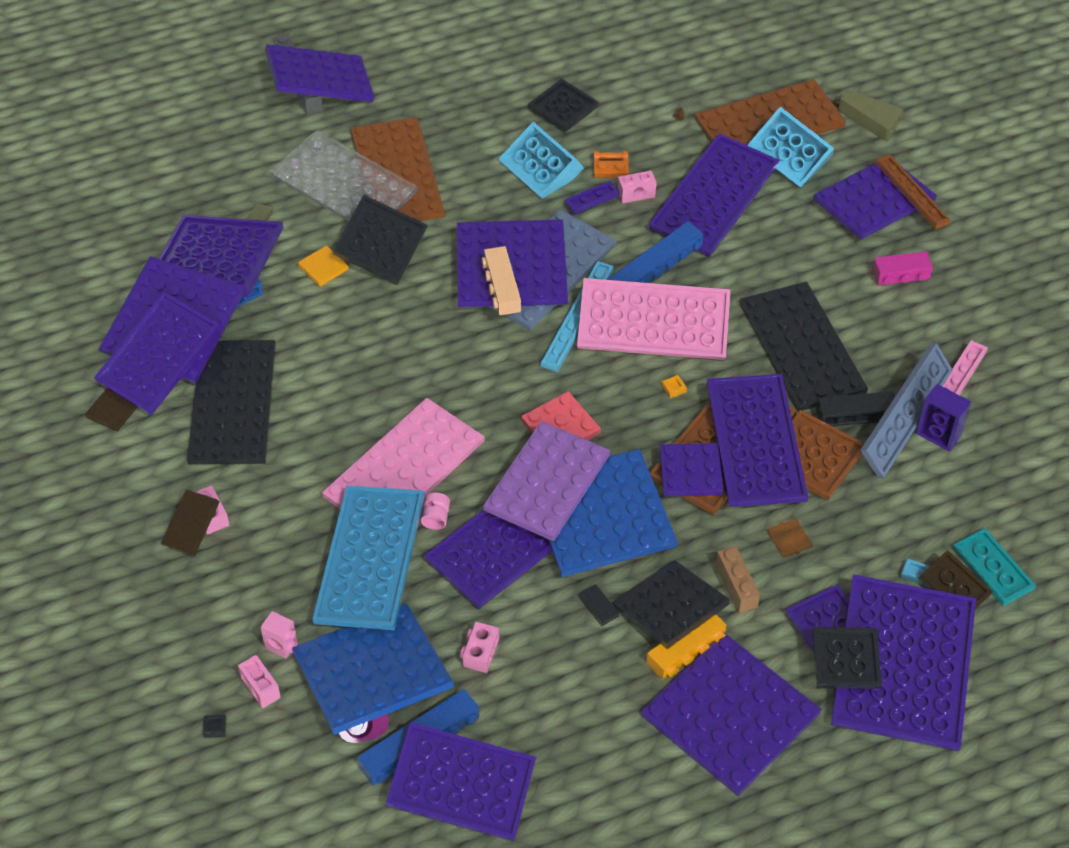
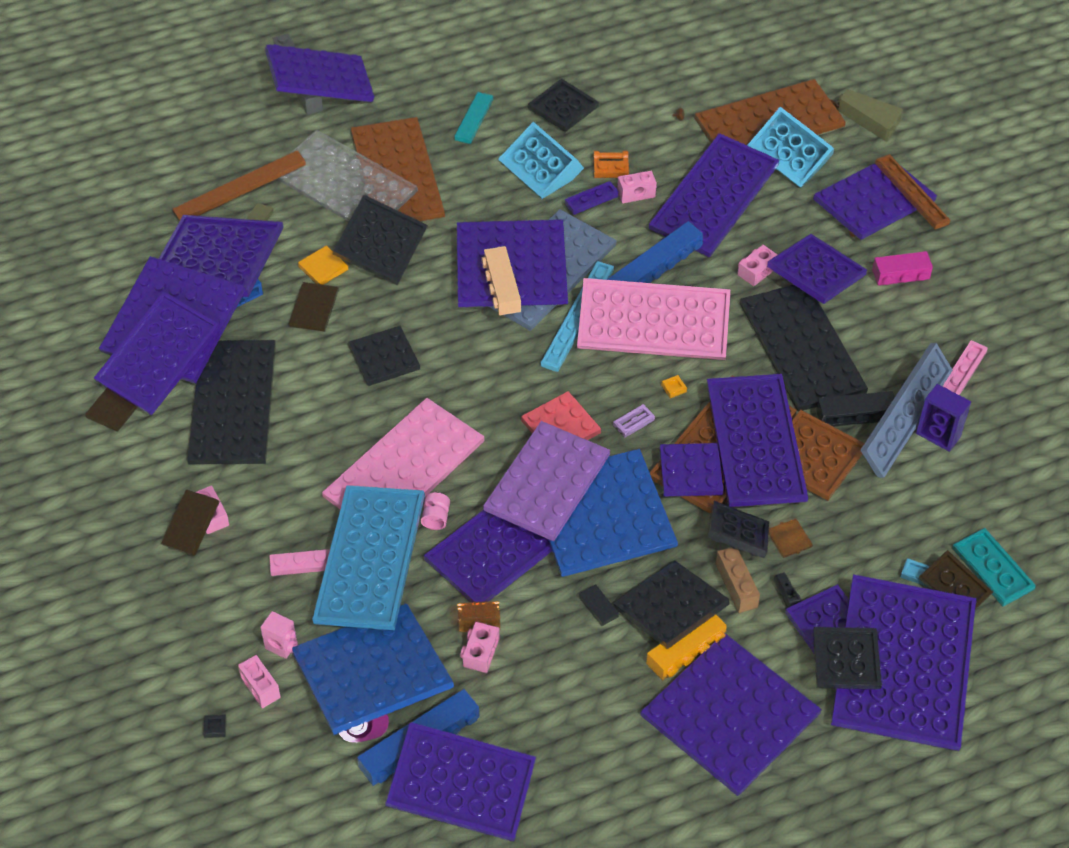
(240, 185): none -> dark orange tile
(298, 562): none -> bright pink plate
(313, 306): none -> dark brown tile
(384, 355): none -> black plate
(474, 118): none -> teal tile
(481, 612): none -> clear orange brick
(636, 422): none -> lavender tile
(738, 529): none -> black plate
(754, 267): none -> bright pink brick
(786, 589): none -> black bar
(817, 268): none -> dark purple plate

